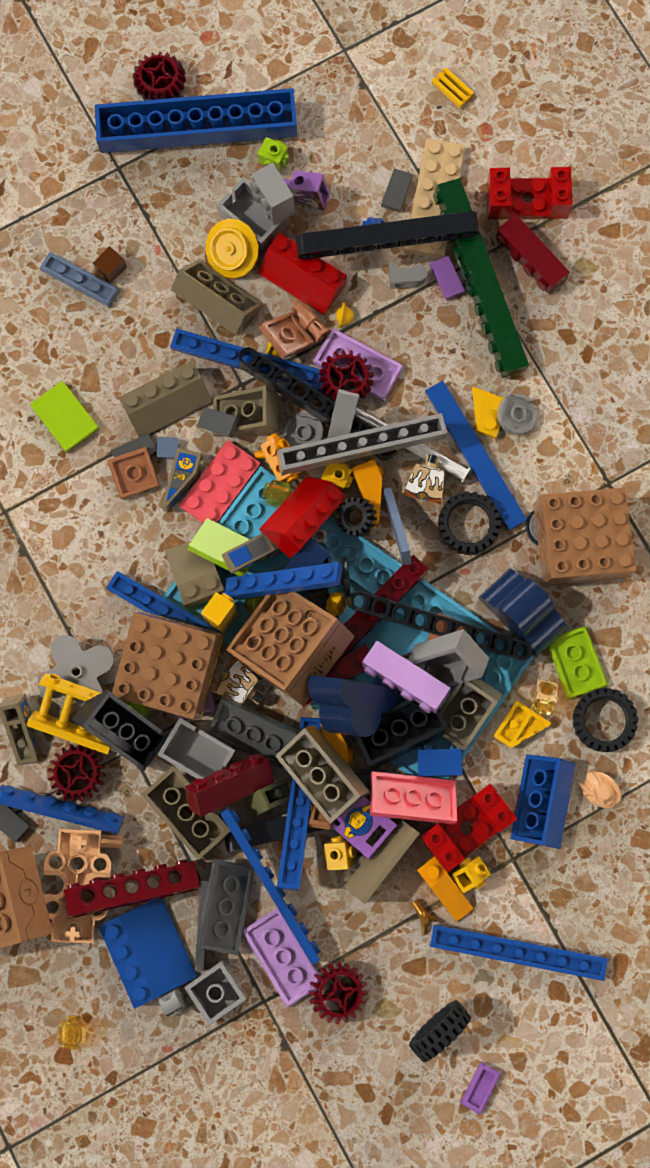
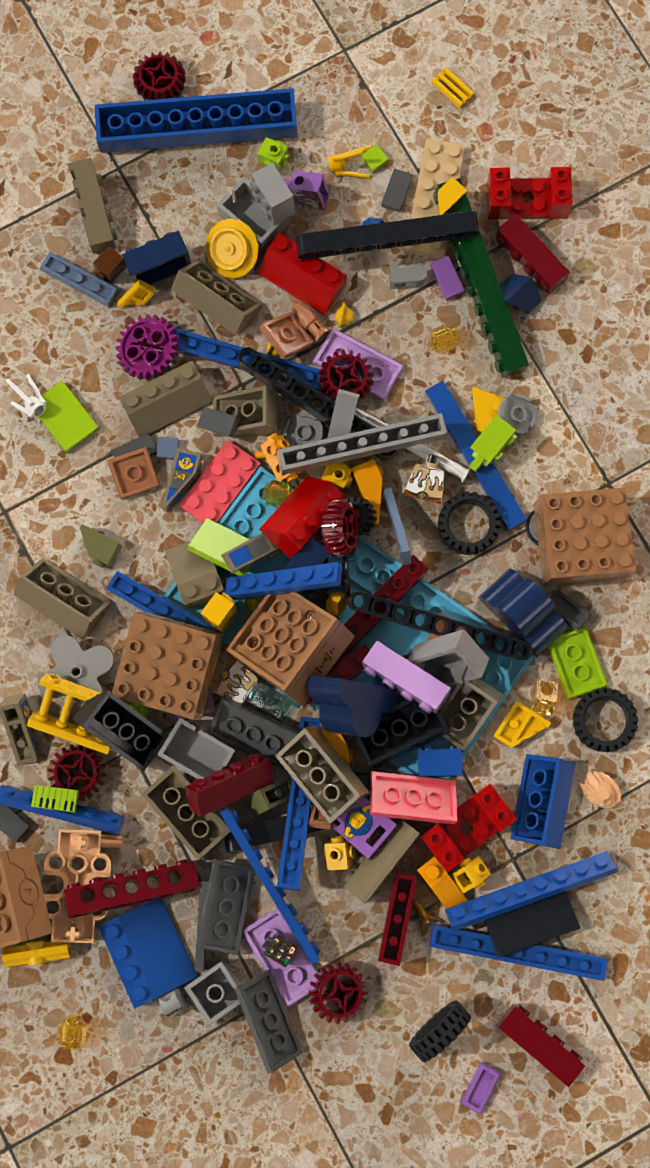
(33, 405): none -> white plant
(35, 953): none -> yellow piece
(55, 798): none -> lime tile
(61, 598): none -> dark tan slope
(92, 205): none -> dark tan wedge
(100, 547): none -> olive slope
(137, 294): none -> yellow tile
(153, 329): none -> magenta gear
(157, 259): none -> dark blue piece
(268, 1021): none -> dark grey tile
(271, 700): none -> clear light blue panel
(279, 949): none -> brick
(337, 162): none -> yellow plant
(339, 528): none -> dark red gear
(374, 158): none -> lime tile
(397, 918): none -> dark red brick
(444, 338): none -> clear yellow head
(449, 195): none -> yellow tile
(491, 442): none -> lime hinge
(521, 292): none -> dark blue slope
(530, 891): none -> blue plate
(532, 924): none -> black tile
(540, 1045): none -> dark red brick
(570, 611): none -> dark grey tile

